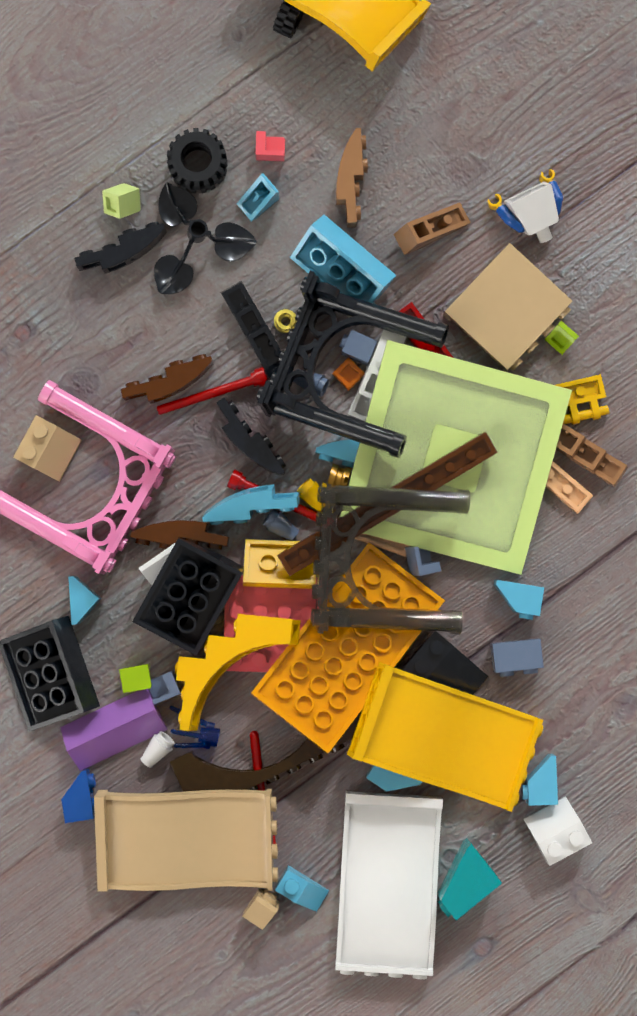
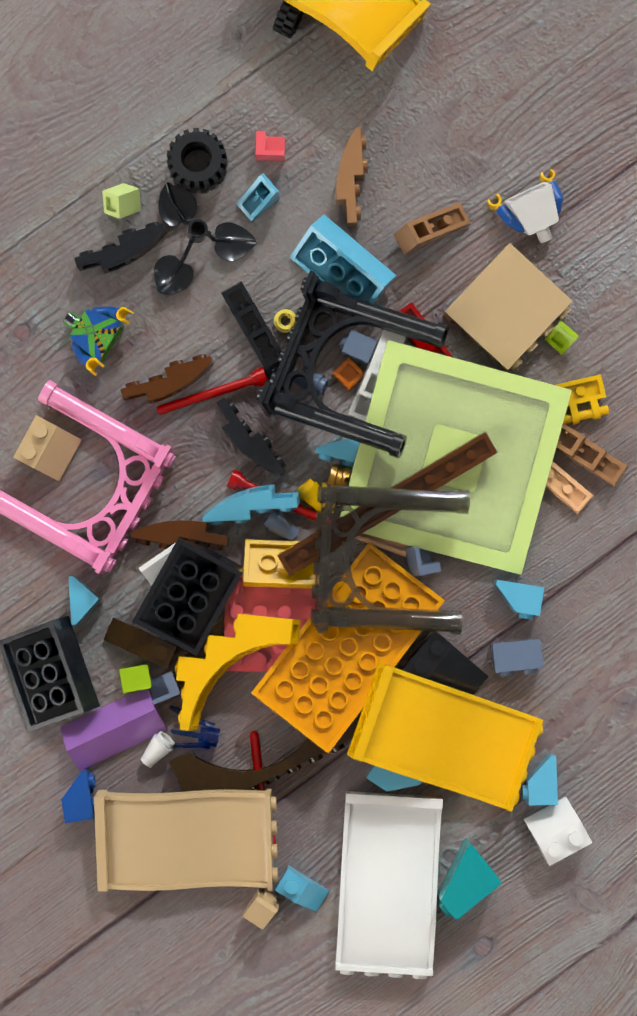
(96, 333): none -> torso
(141, 643): none -> dark brown slope

